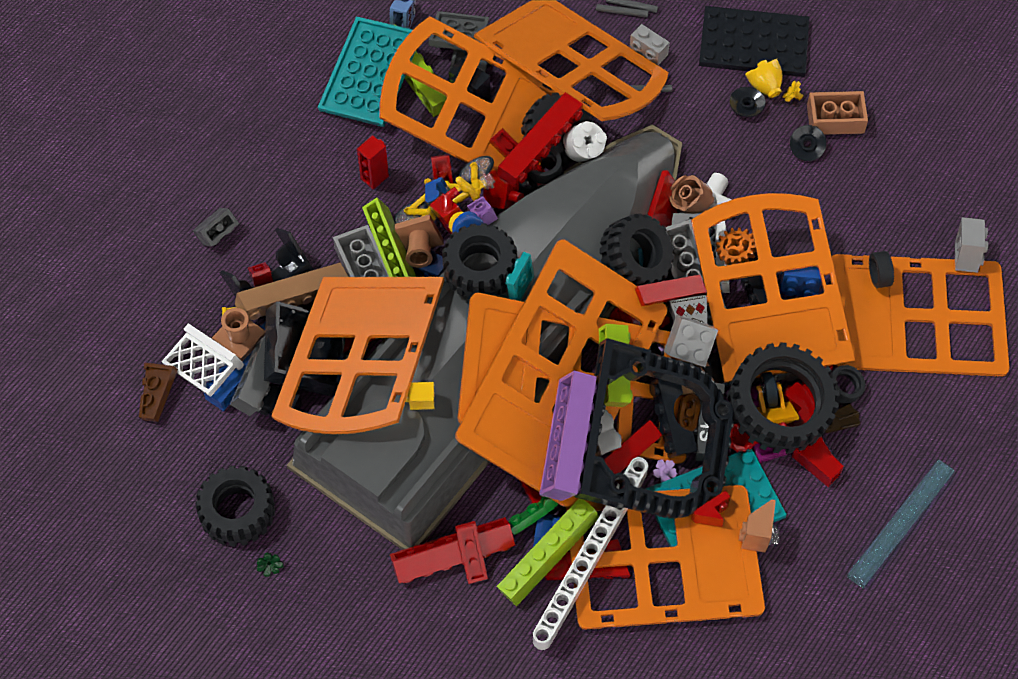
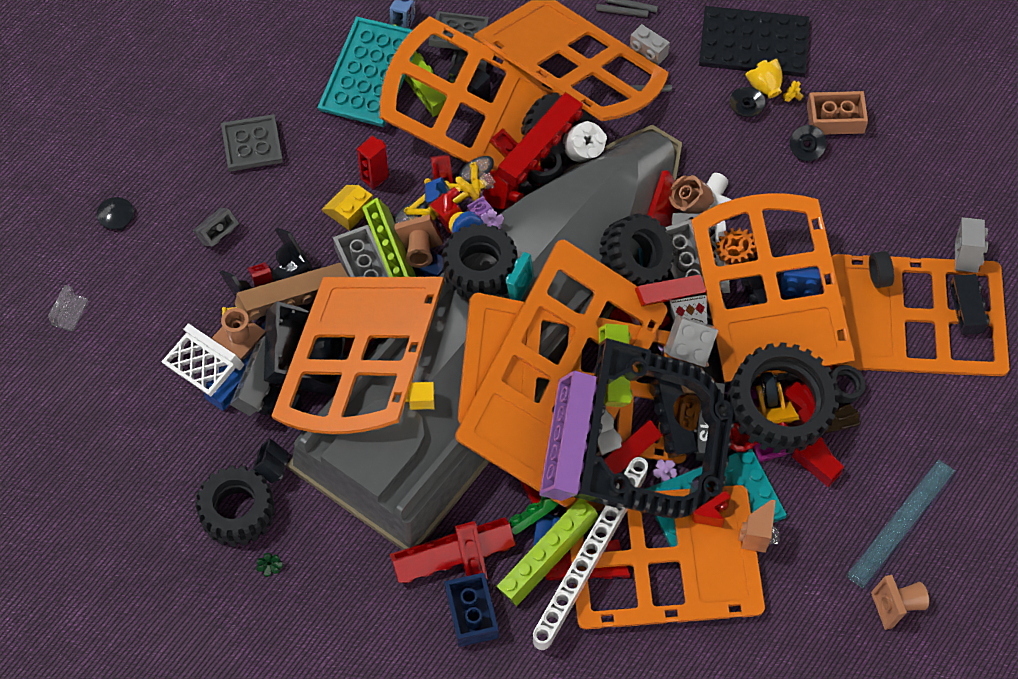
(67, 309): none -> clear panel
(115, 213): none -> black dish
(157, 386): reddish brown wing -> none
(251, 142): none -> dark grey plate
(271, 461): none -> black brick
(347, 205): none -> yellow slope
(471, 609): none -> dark blue brick
(491, 218): none -> lavender plant
(894, 602): none -> nougat plant
(969, 304): none -> black brick

